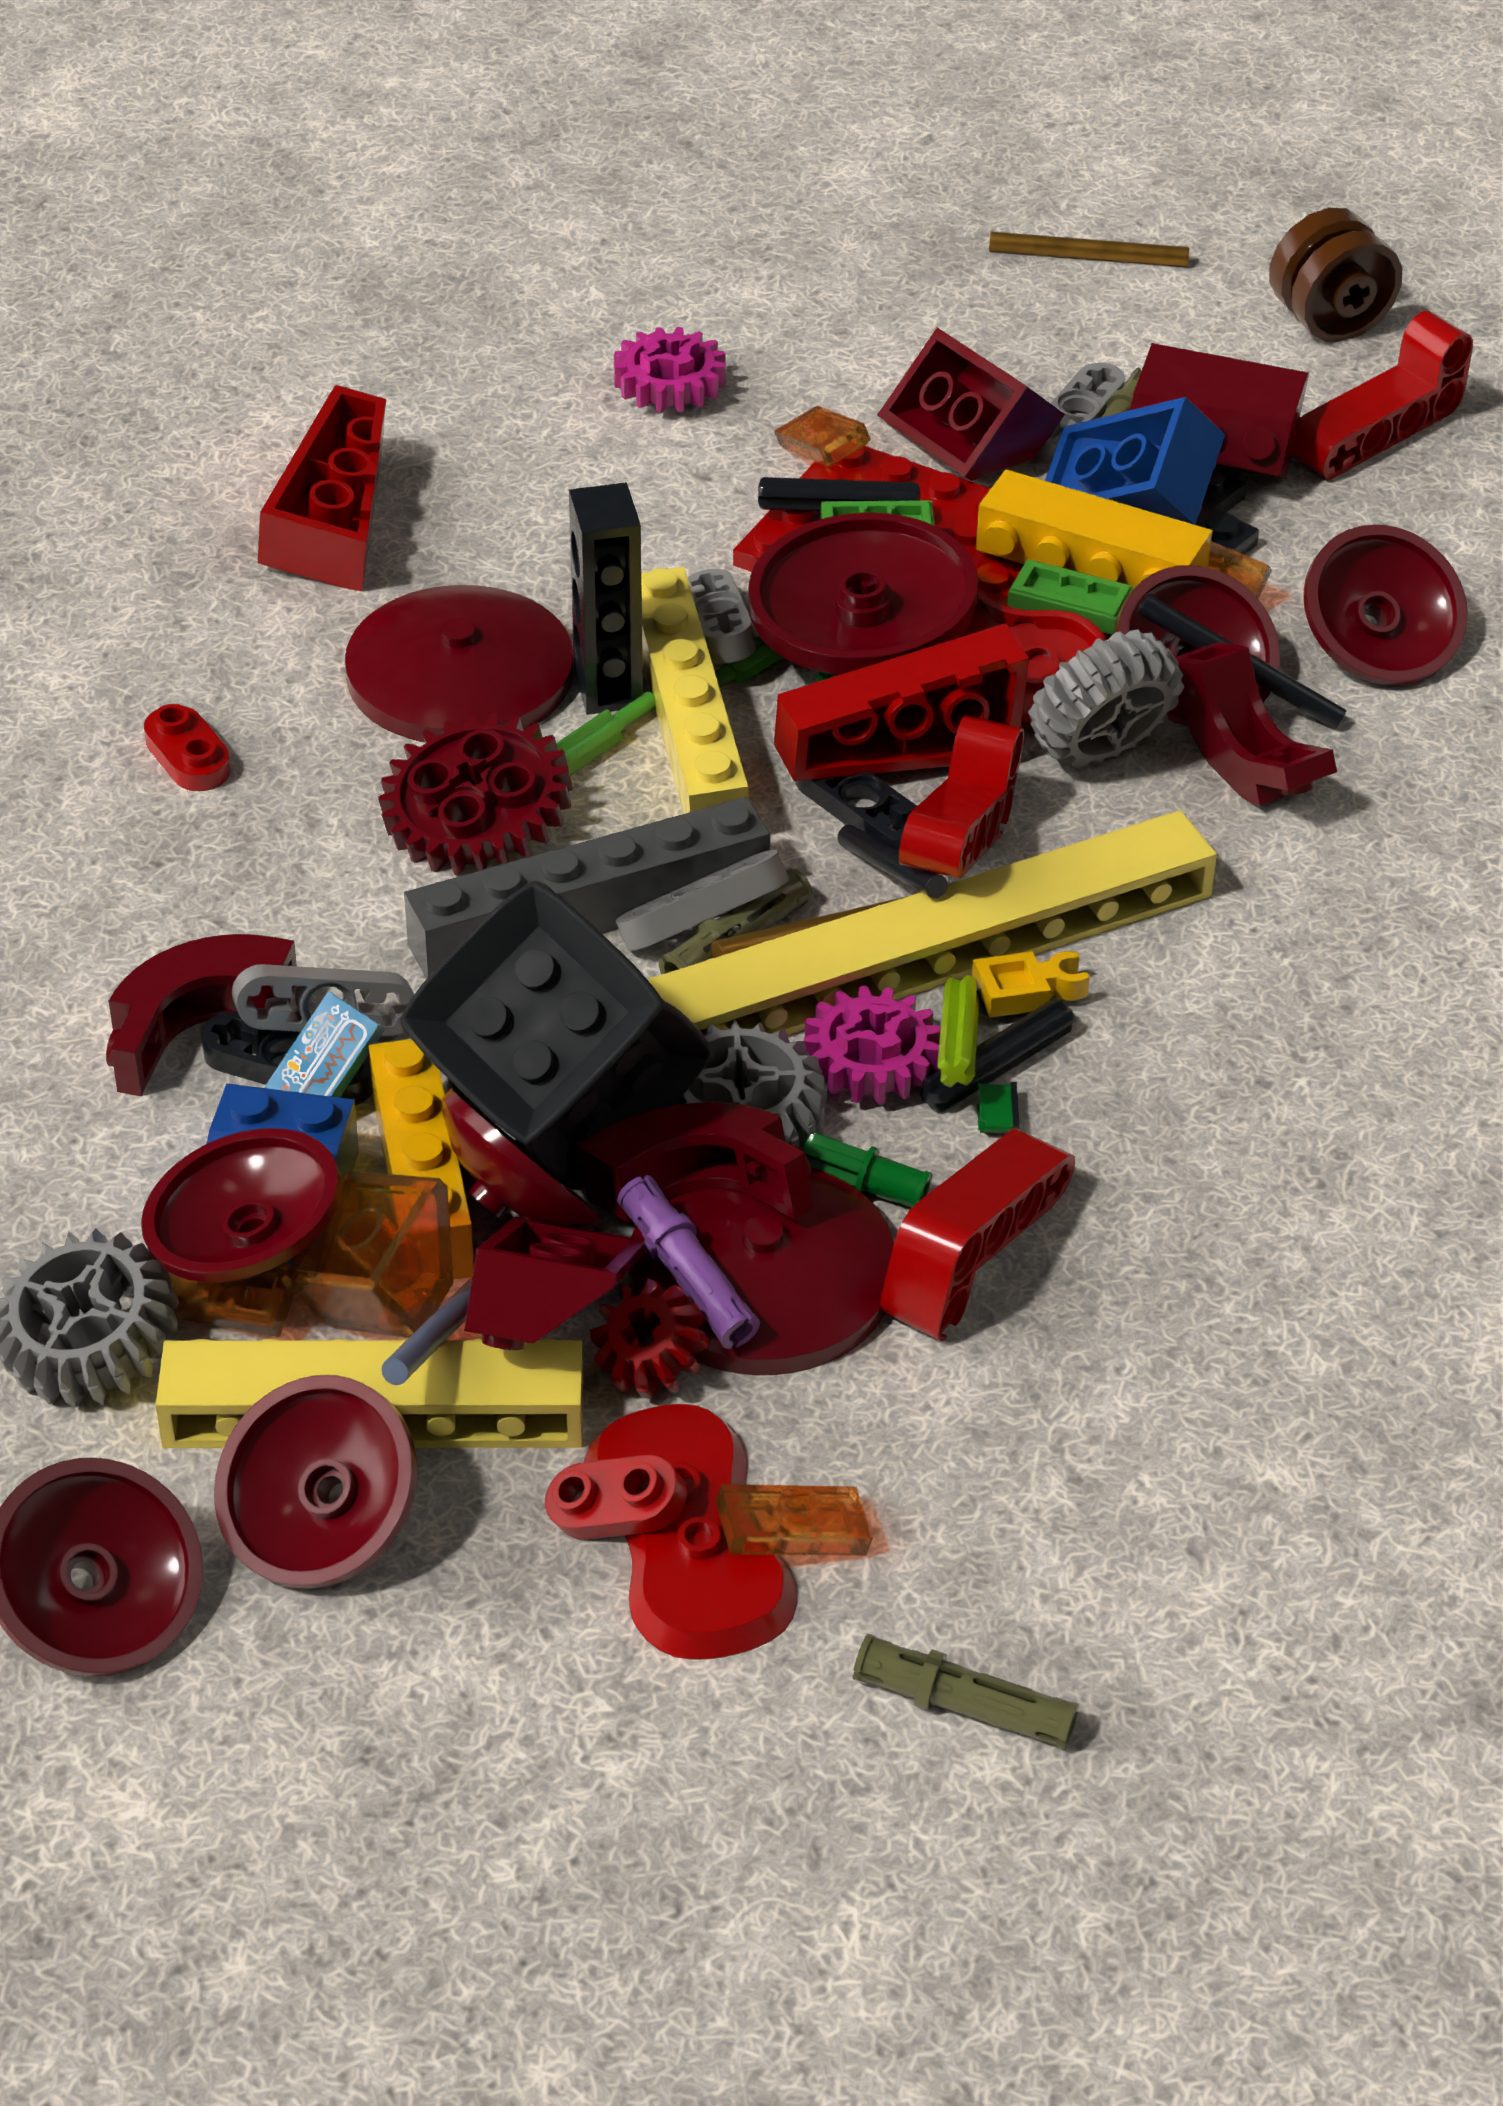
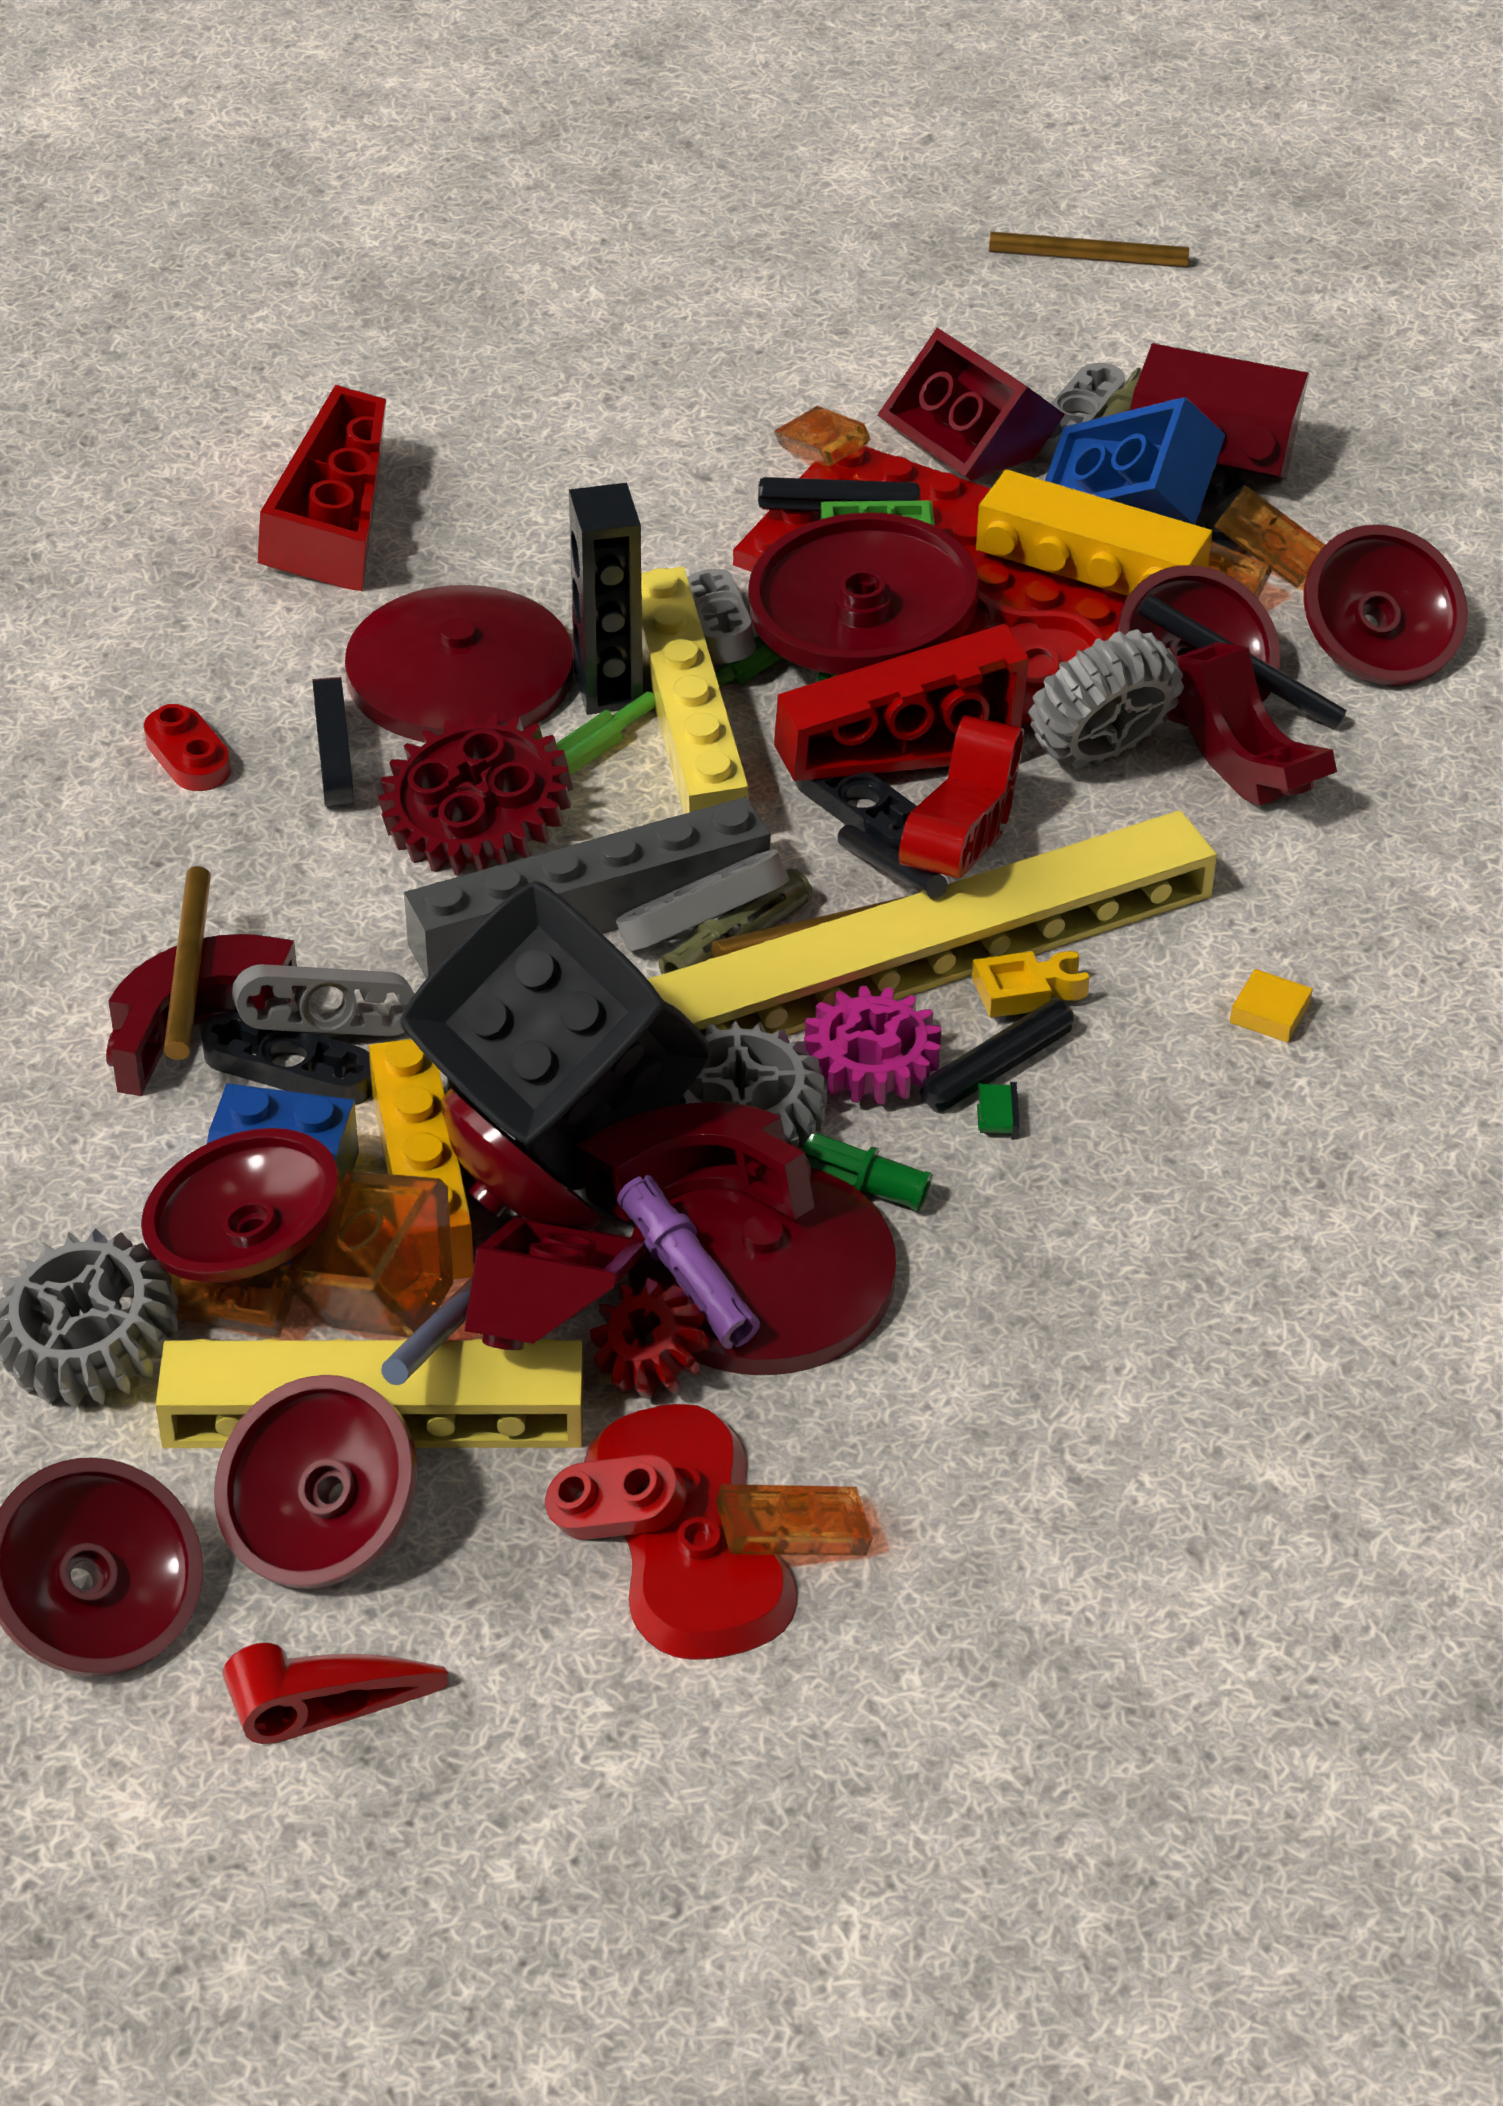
(187, 963): none -> pearl gold bar
(300, 1695): none -> red piece
(327, 1050): dark azure tile -> none
(333, 742): none -> black beam
(669, 369): dark pink gear -> none
(952, 1687): olive pin -> none
(958, 1031): lime axle -> none
(968, 1224): red beam -> none
(1057, 588): bright green plate -> none
(1270, 536): none -> clear orange plate
(1271, 1005): none -> yellow tile
(1335, 274): reddish brown wheel -> none
(1391, 405): red beam -> none

